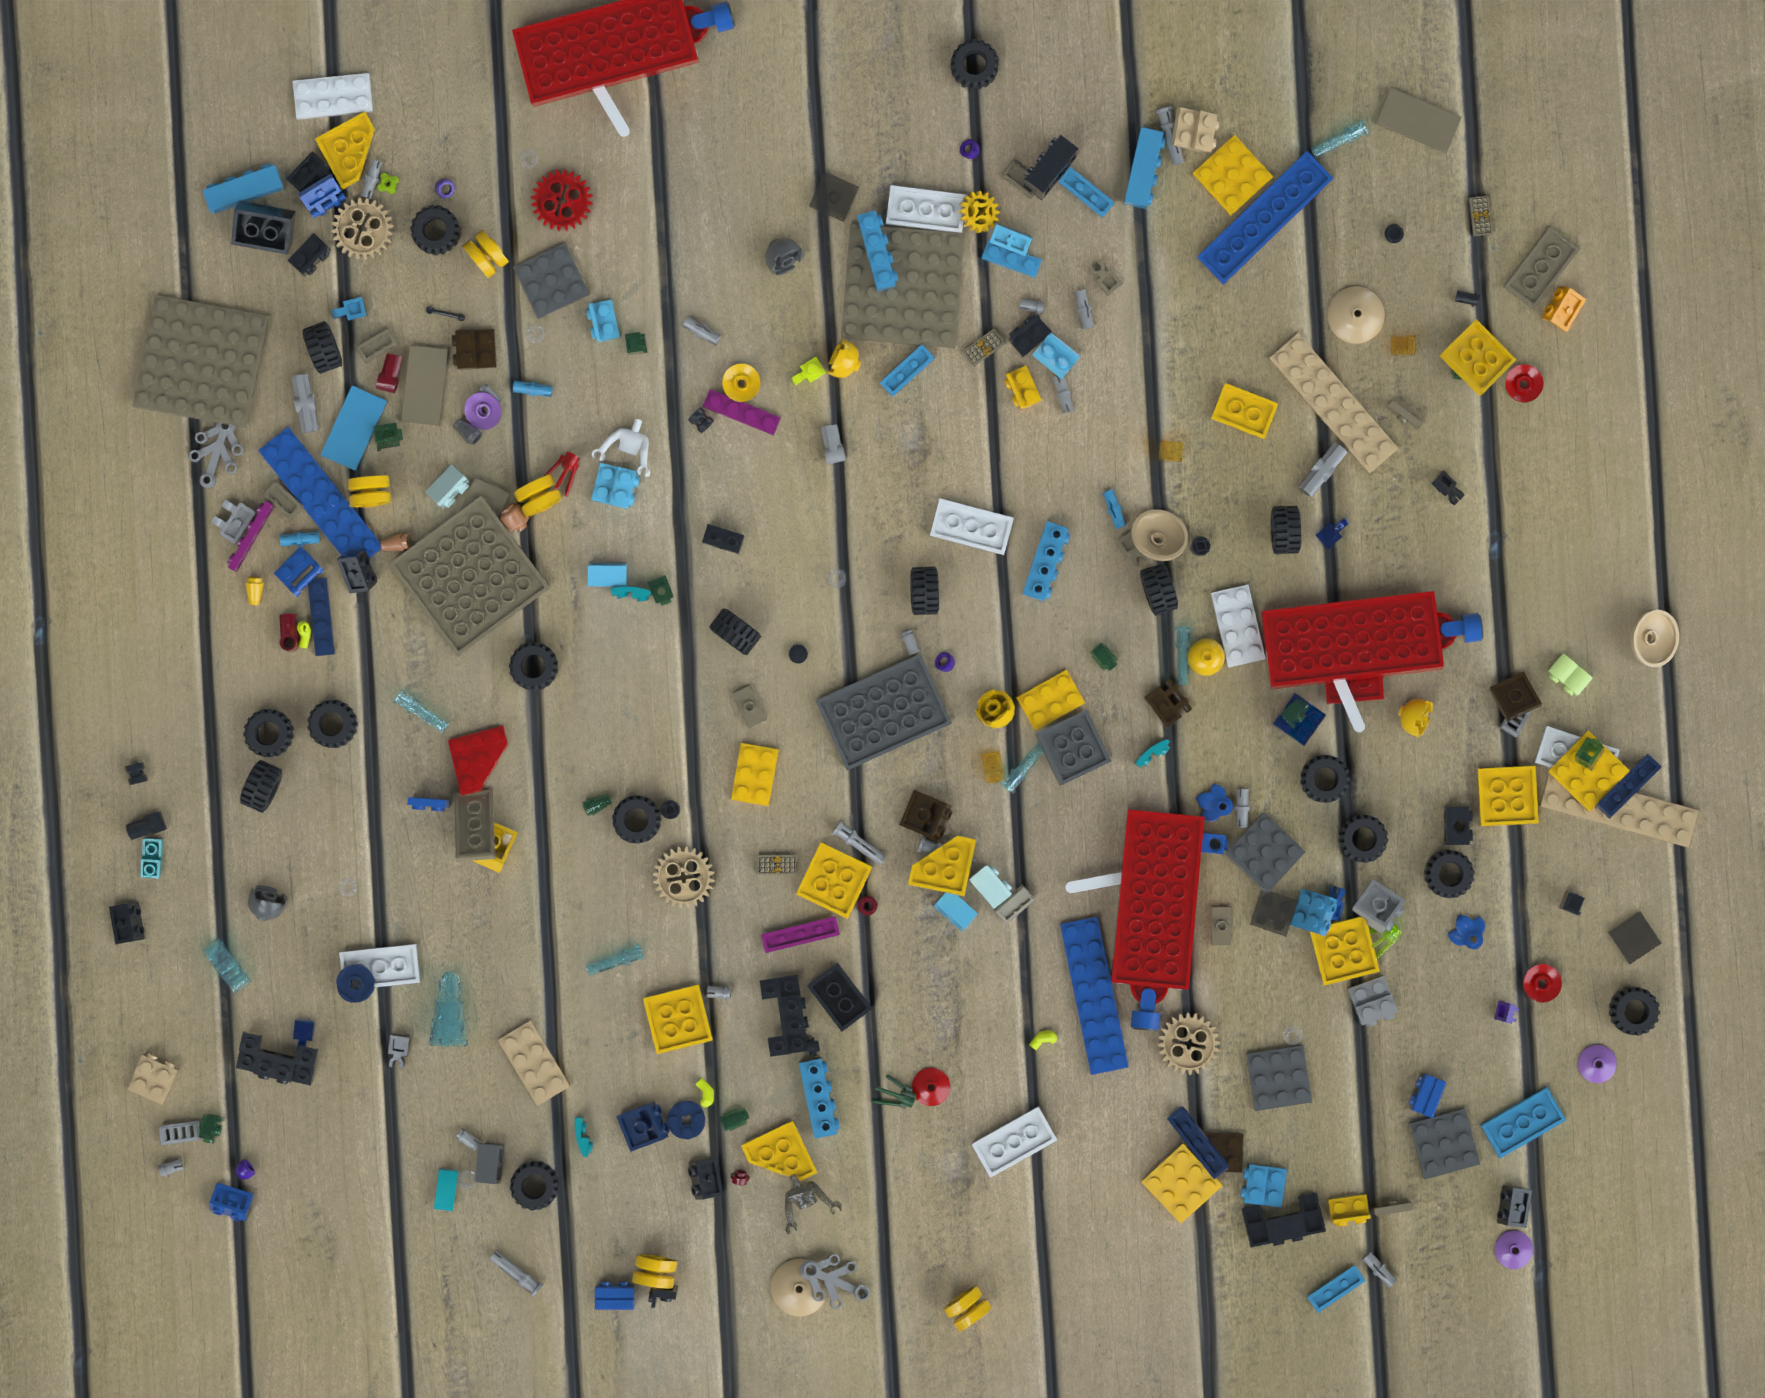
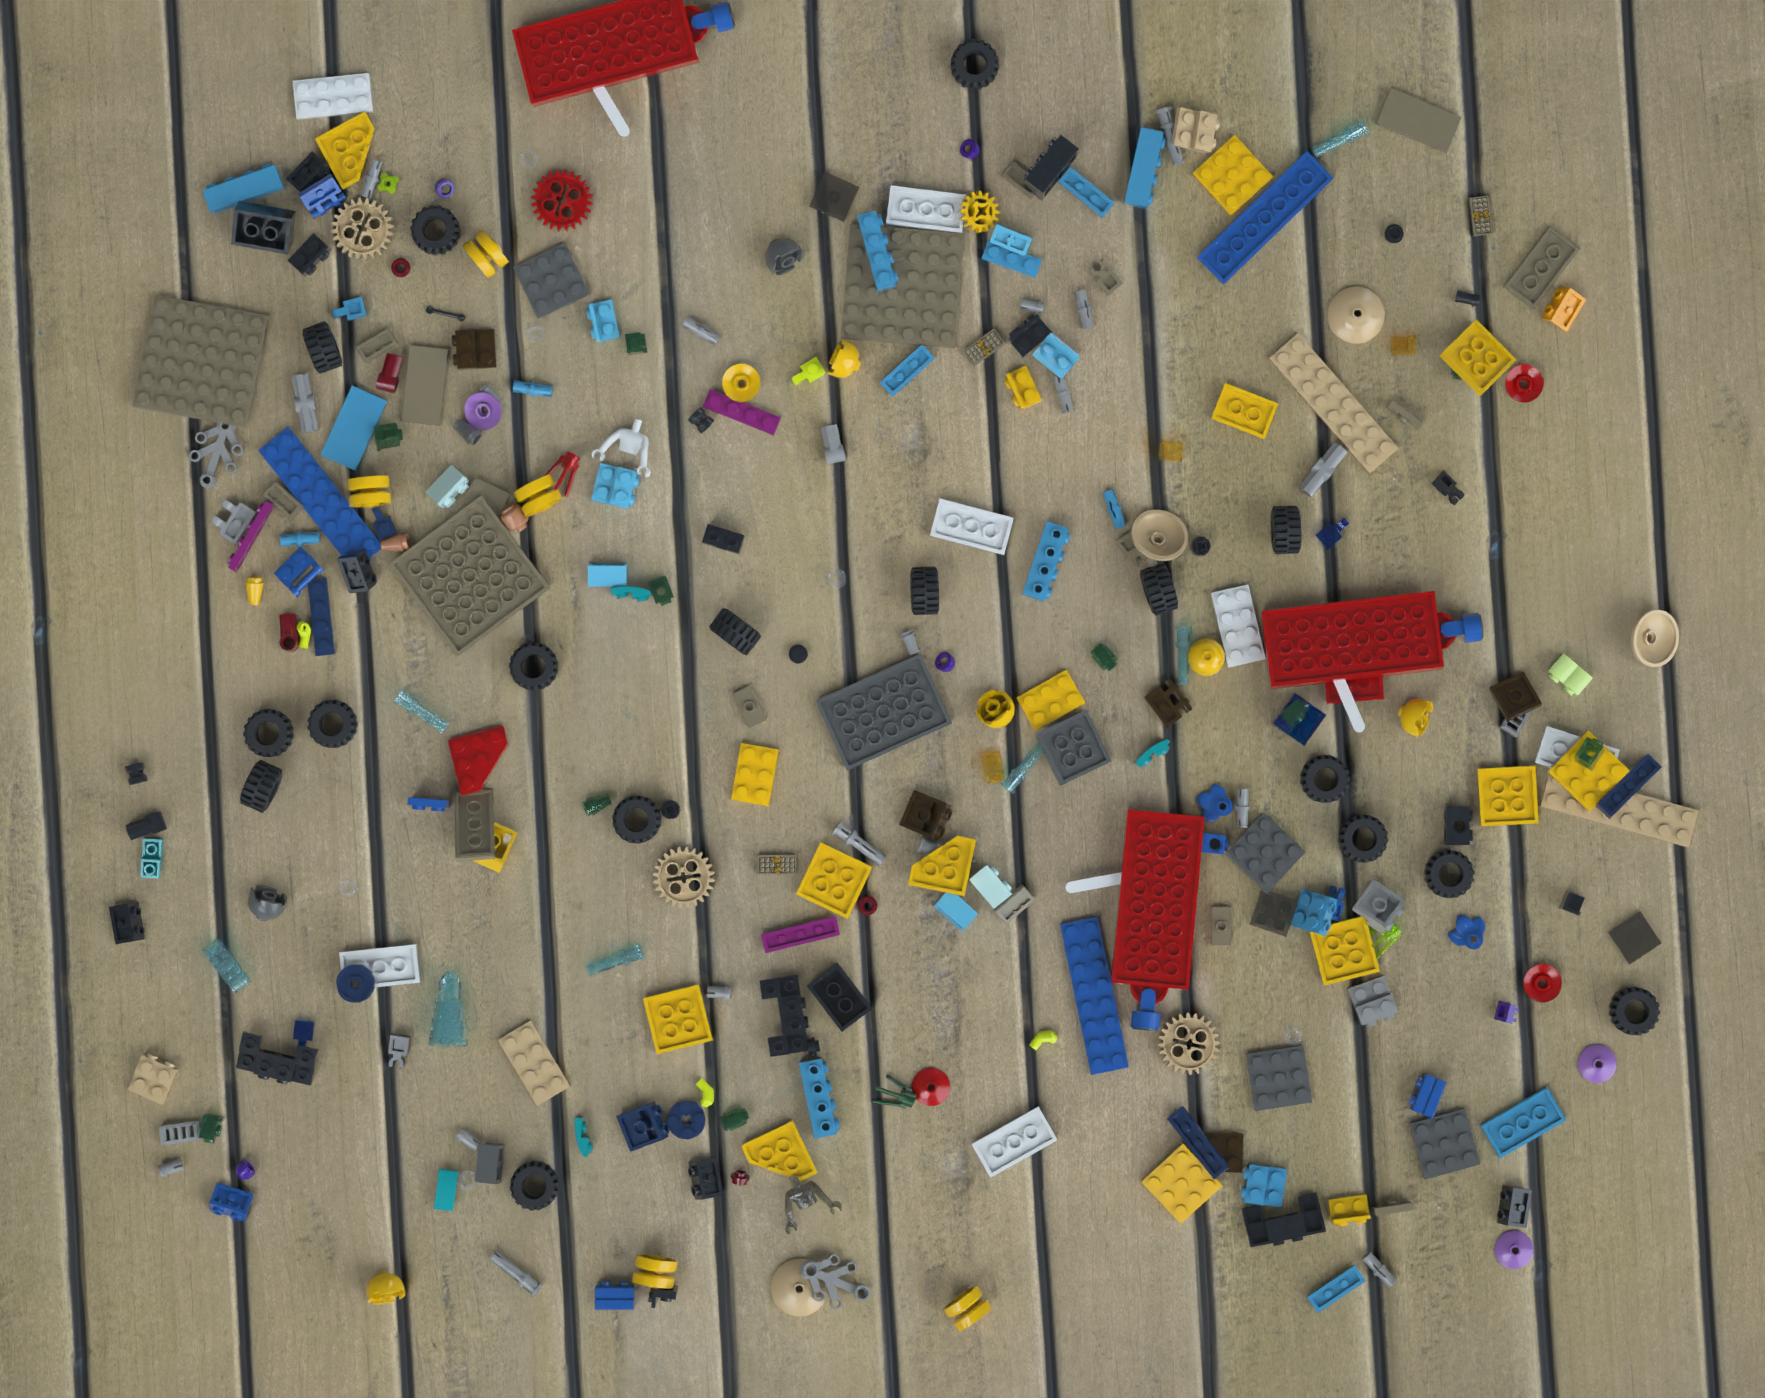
(383, 526): none -> dark blue plate
(384, 1288): none -> yellow cylinder
(400, 261): none -> dark red plate

